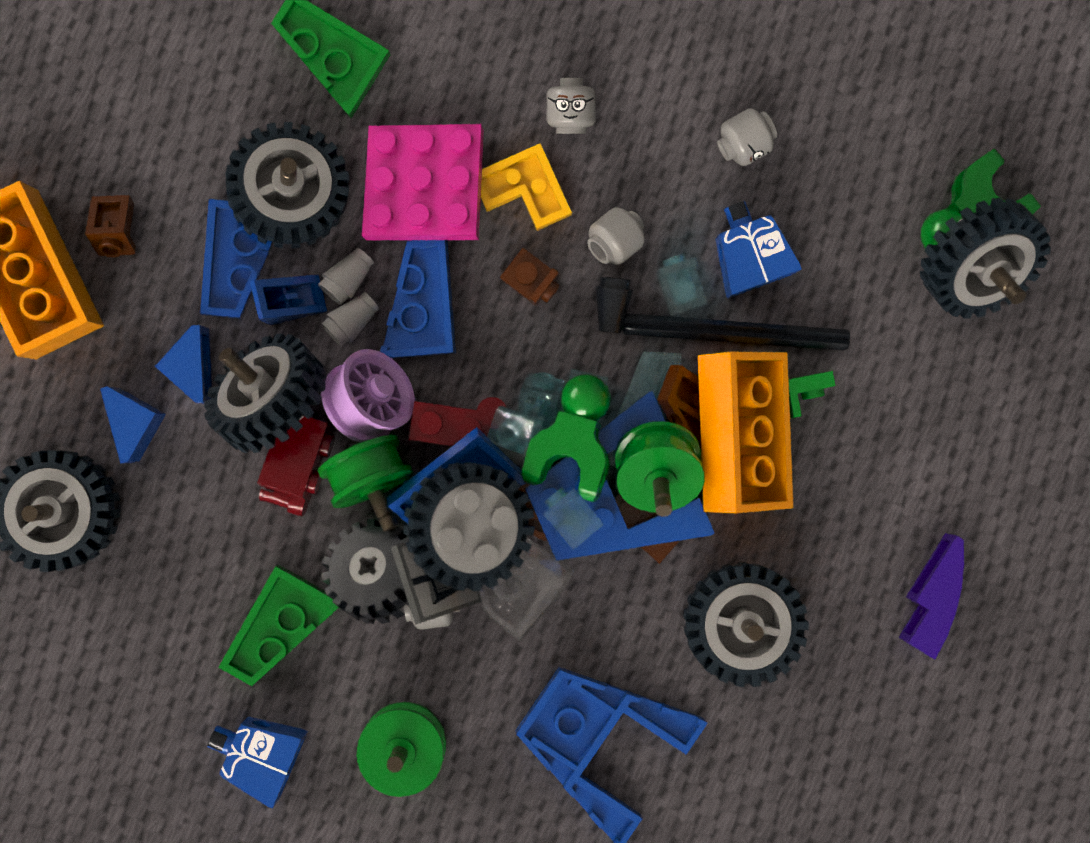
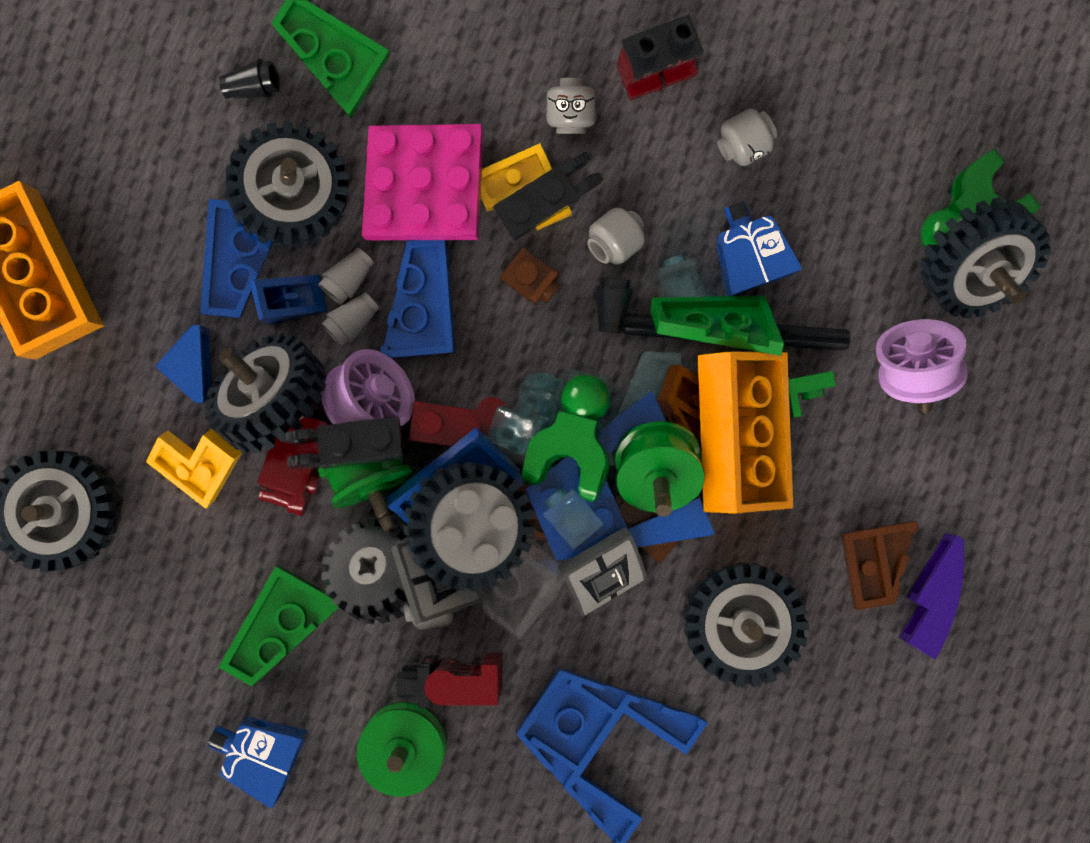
(110, 225): reddish brown bracket -> none
(131, 423): blue slope -> none
(195, 472): none -> yellow plate
(253, 80): none -> black cone
(349, 443): none -> black hinge
(452, 682): none -> dark red hips
(544, 197): none -> black hinge
(603, 572): none -> slope
(659, 50): none -> black hips
(719, 320): none -> green wing
(876, 562): none -> reddish brown wing
(922, 362): none -> lavender wheel

